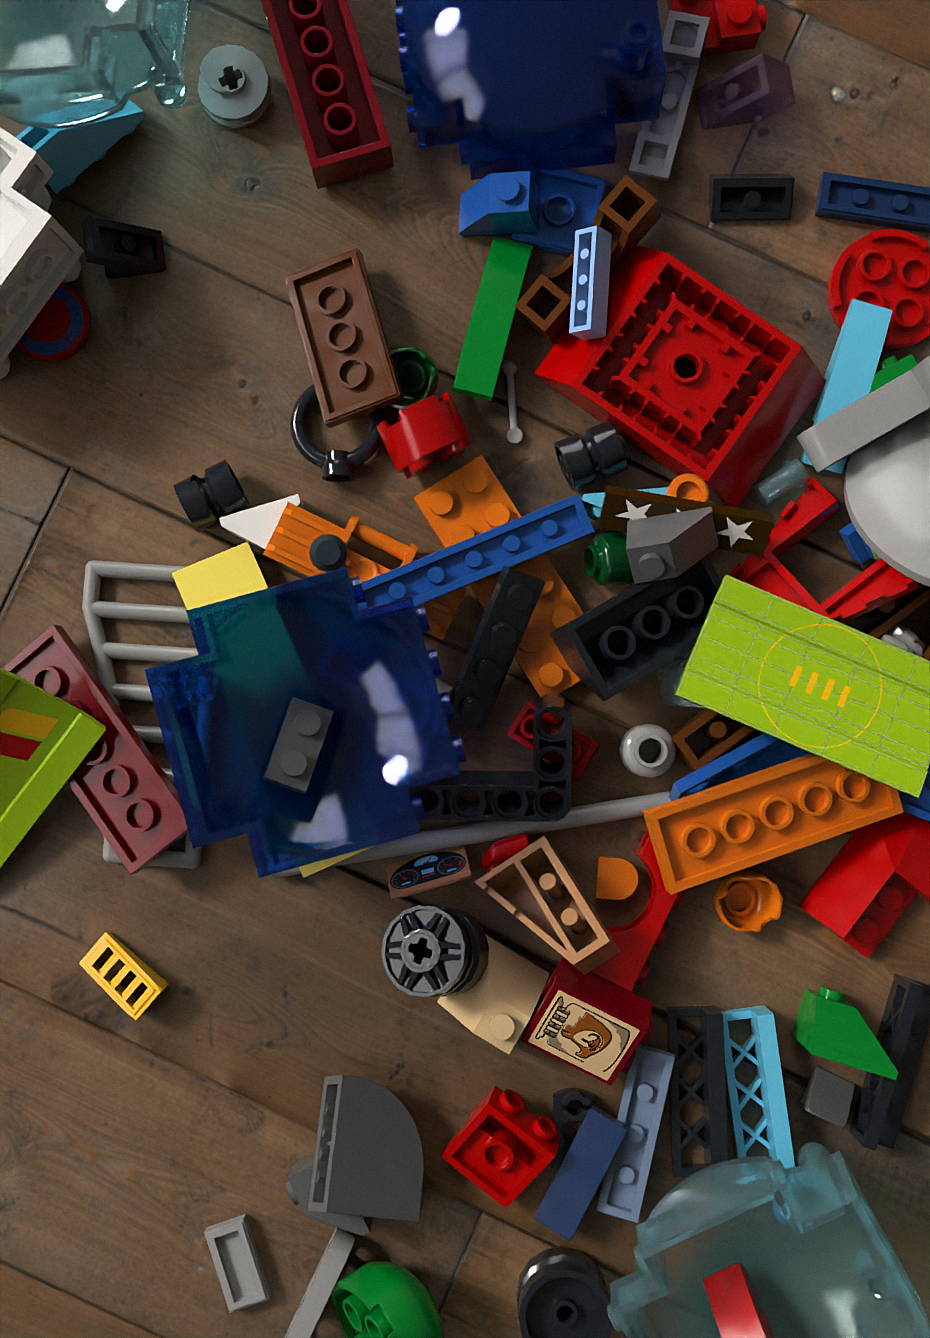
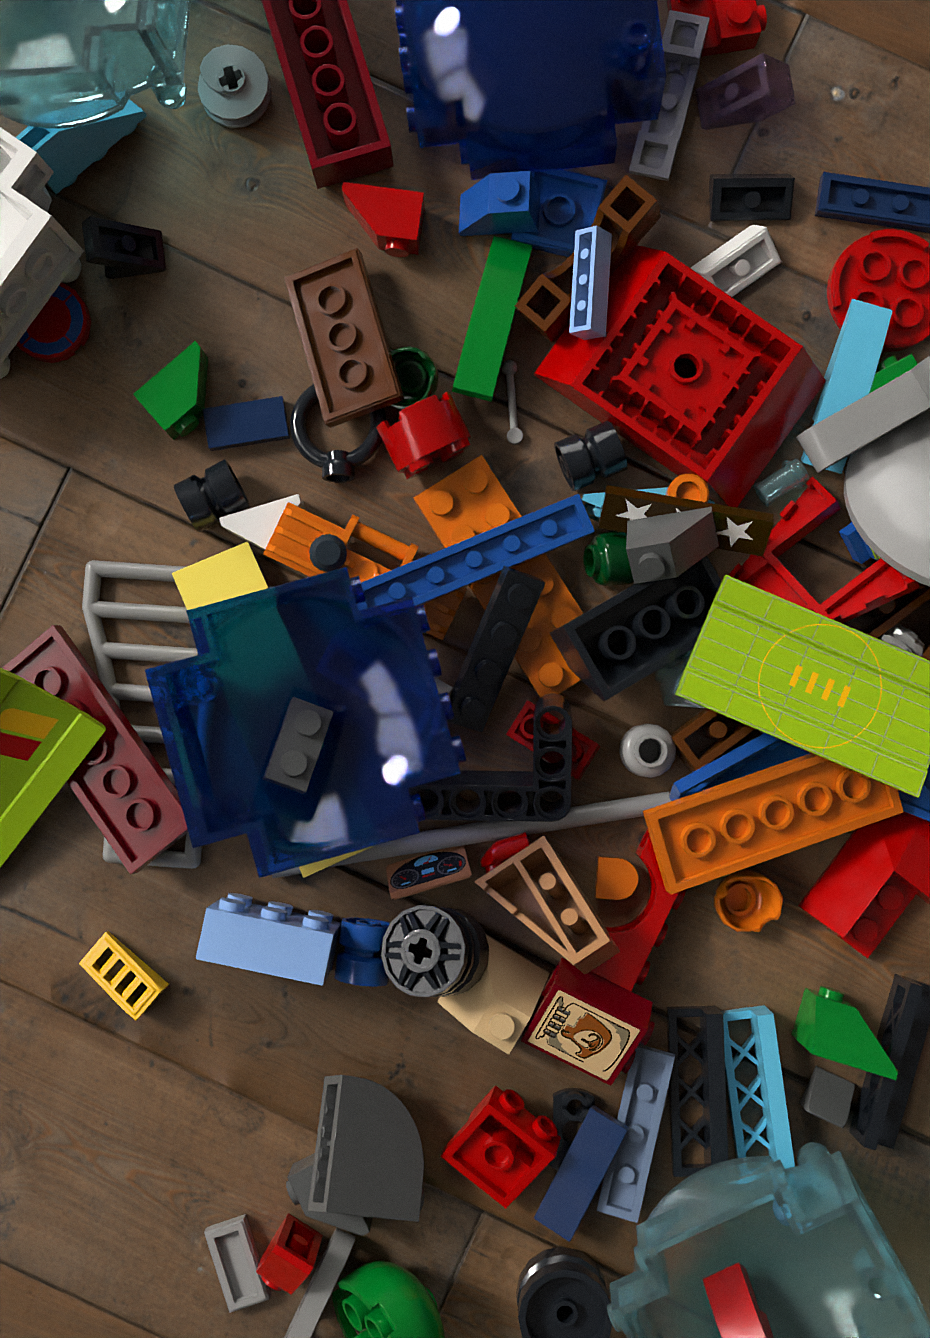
(177, 392): none -> green slope
(246, 423): none -> dark blue tile
(269, 939): none -> light blue brick
(289, 1255): none -> red slope
(361, 957): none -> blue wheel
(388, 216): none -> red slope
(740, 260): none -> white slope

